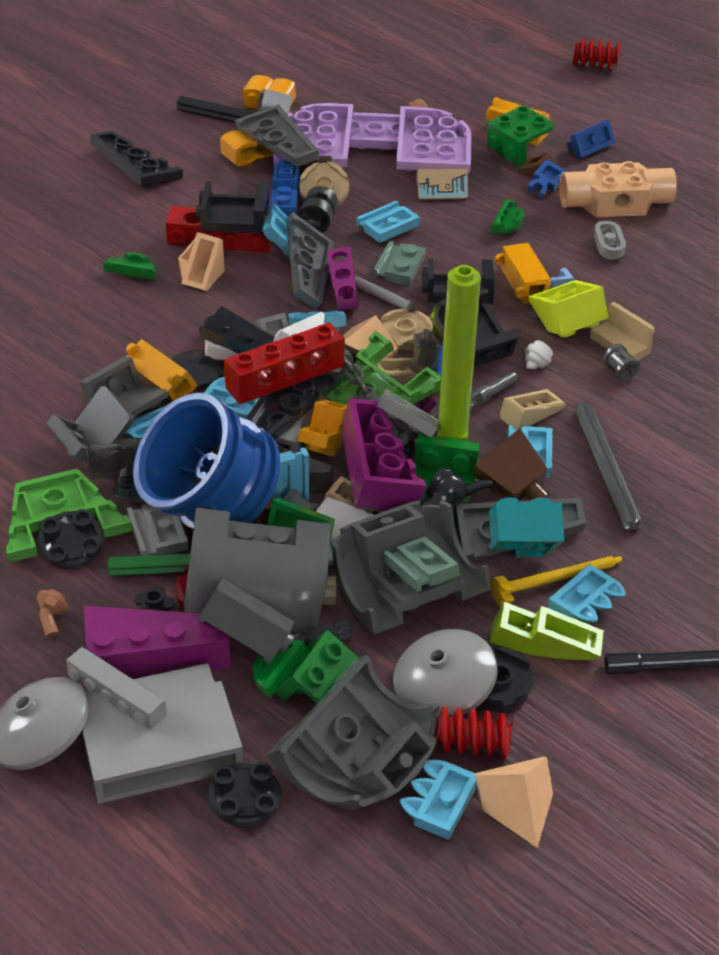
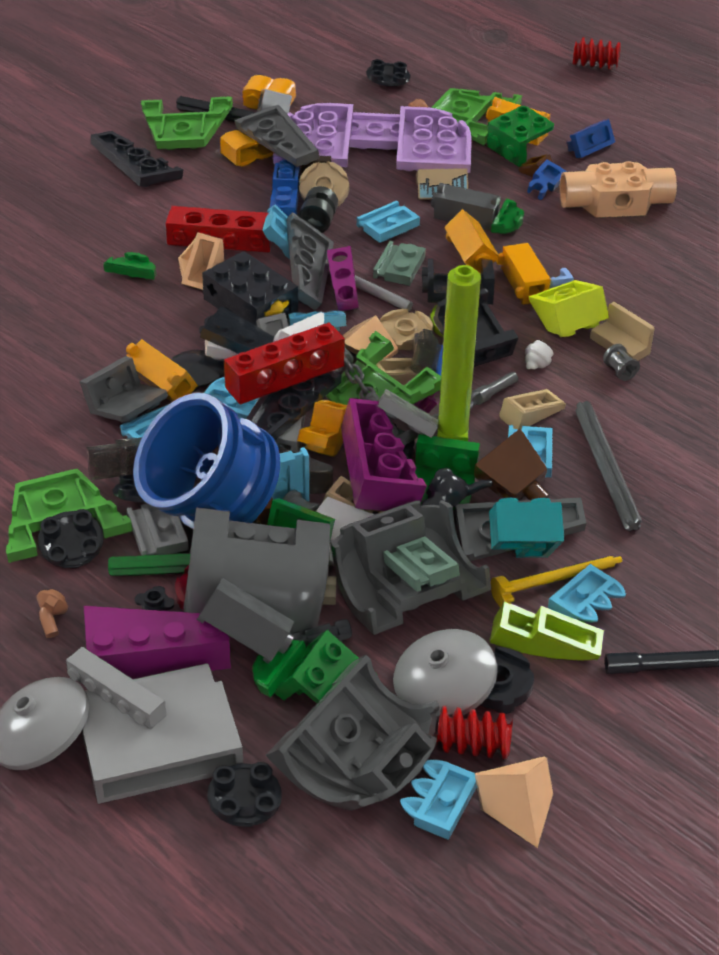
(99, 424): dark grey bracket -> none
(185, 129): none -> bright green wing
(233, 211): black panel -> none
(249, 288): none -> black piece
(388, 73): none -> black dish
(452, 199): none -> dark grey brick
(470, 107): none -> bright green wing
(470, 240): none -> light orange brick
(609, 240): light grey plate -> none

